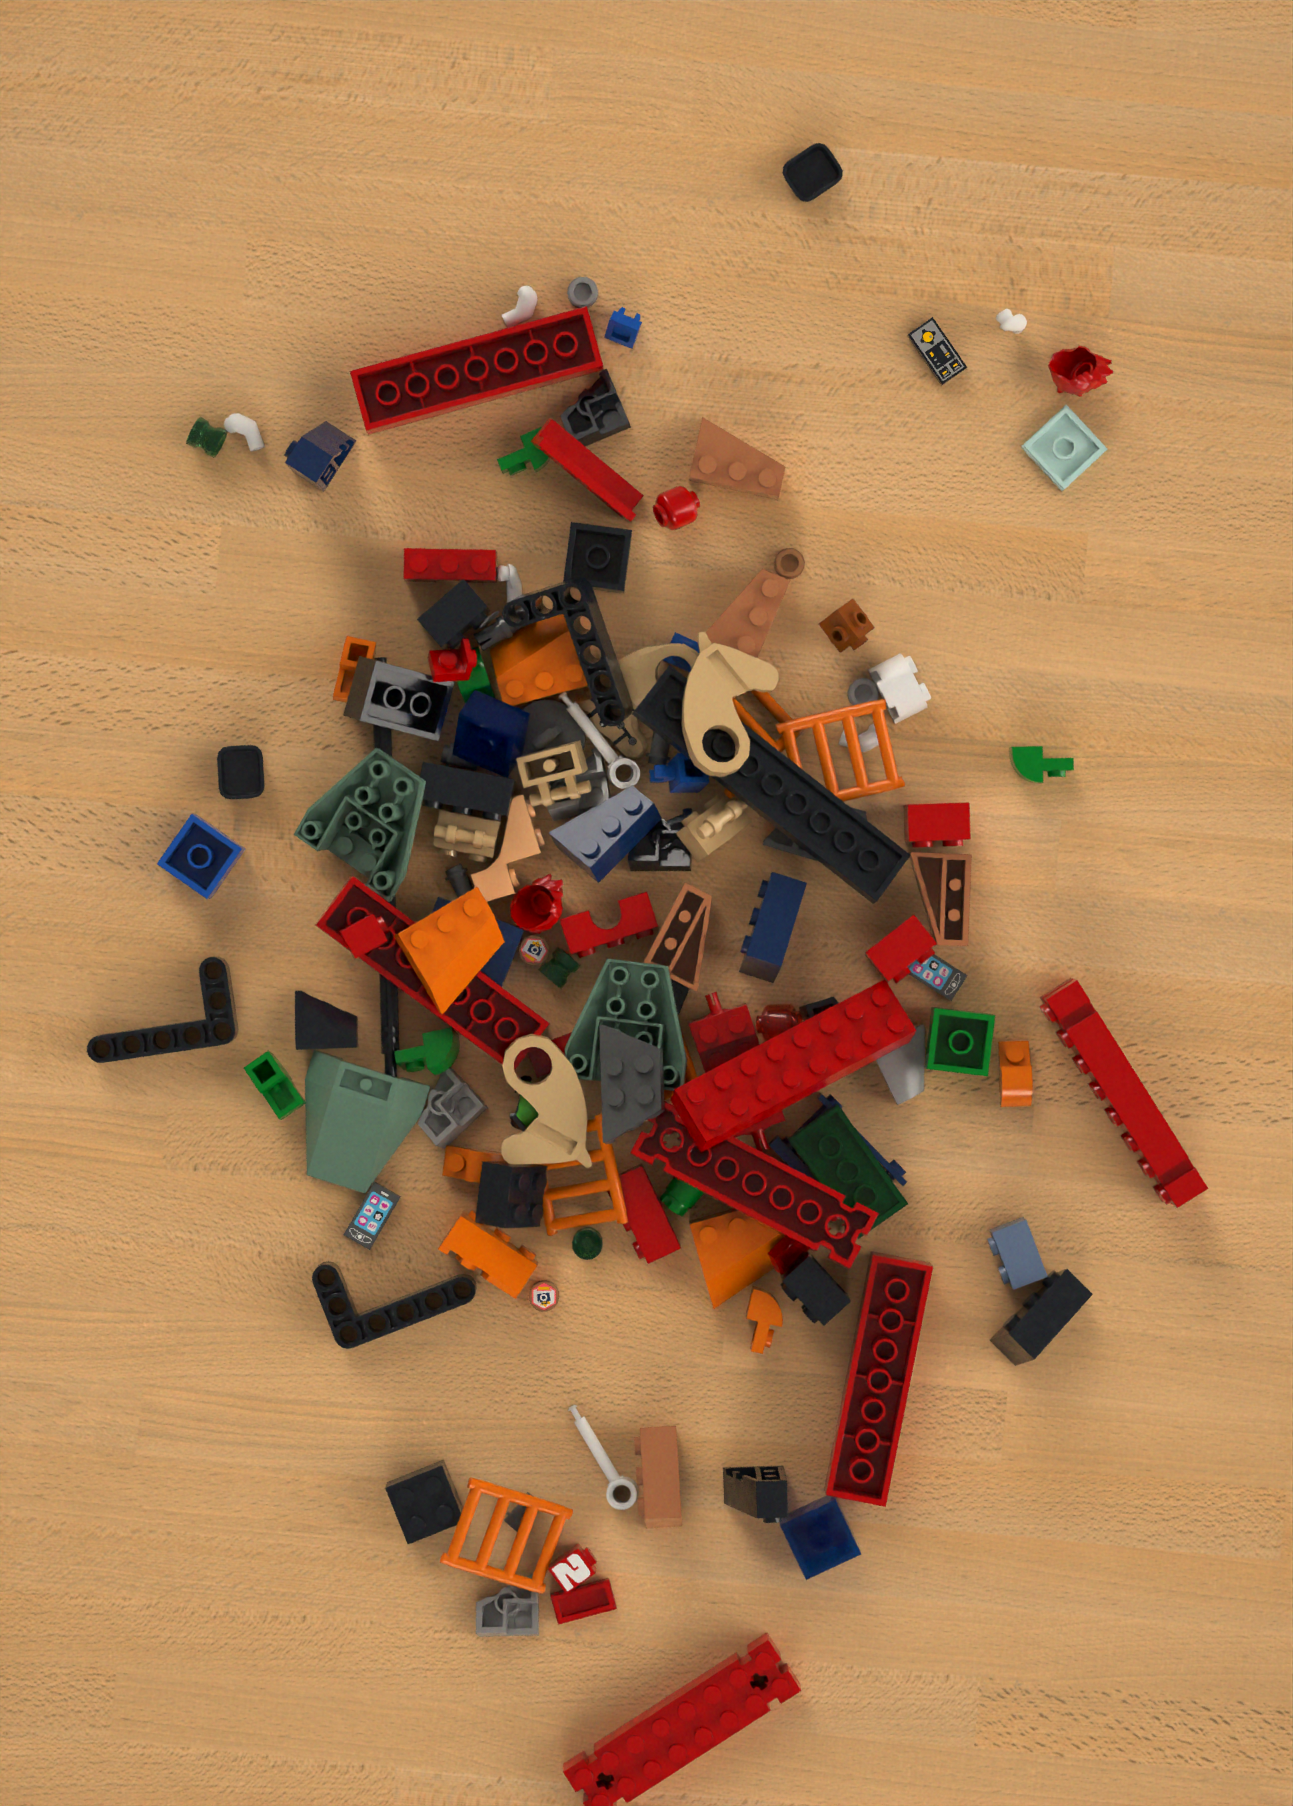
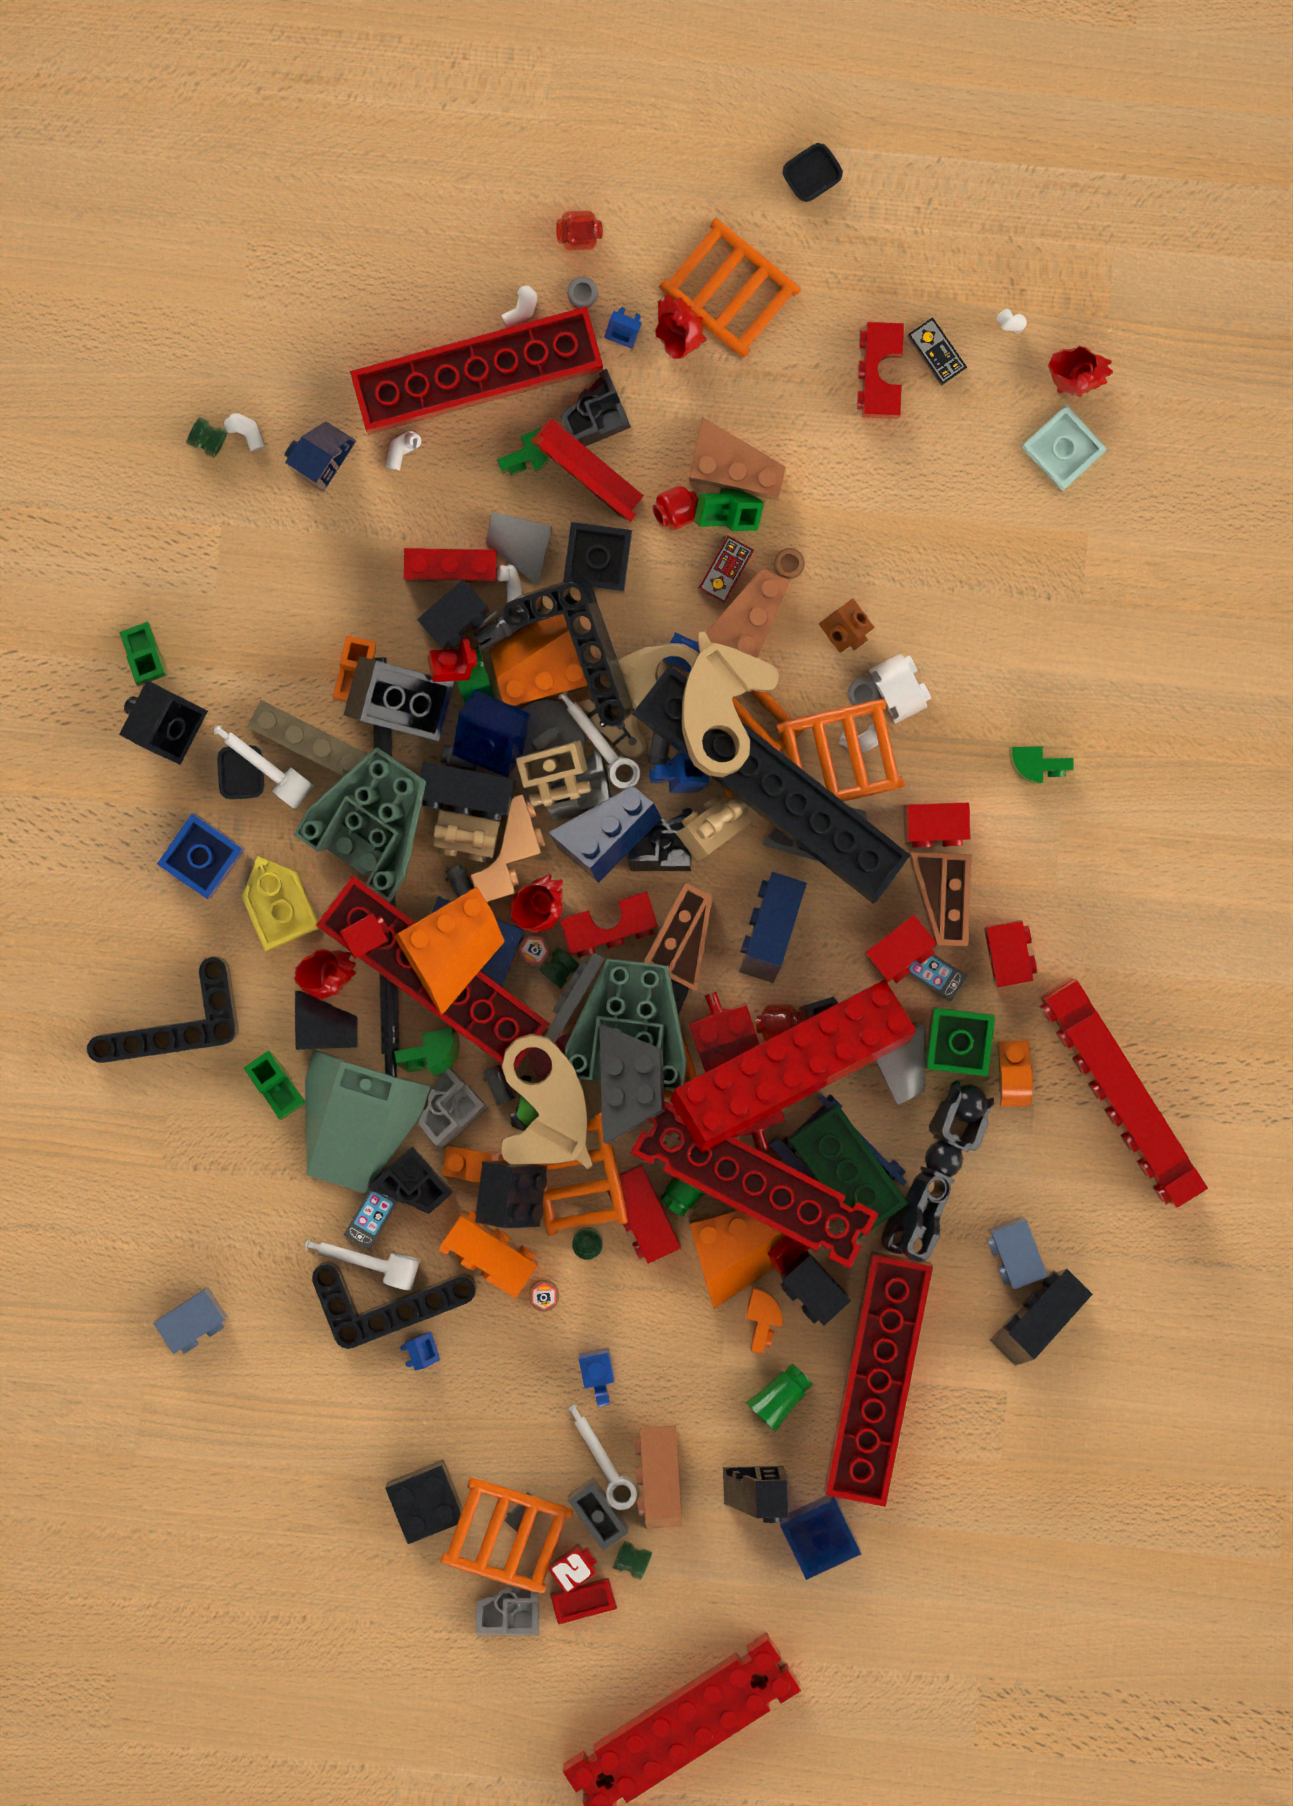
(143, 654): none -> green brick
(162, 722): none -> black brick
(190, 1321): none -> sand blue brick
(277, 904): none -> light yellow tile
(290, 786): none -> white piece
(305, 739): none -> dark tan brick
(324, 973): none -> red hair
(398, 1270): none -> white piece
(400, 446): none -> white arm
(413, 1182): none -> black slope
(421, 1351): none -> blue tile
(498, 1084): none -> dark grey pin
(520, 543): none -> light grey slope
(573, 994): none -> dark grey wing
(578, 230): none -> clear red head
(597, 1372): none -> blue brick
(597, 1514): none -> dark grey brick
(632, 1560): none -> clear green wheel
(678, 327): none -> red hair
(726, 569): none -> tile
(729, 508): none -> green brick
(741, 250): none -> orange bar
(780, 1396): none -> green plant
(878, 397): none -> red arch
(943, 1161): none -> black piece
(1010, 953): none -> red brick

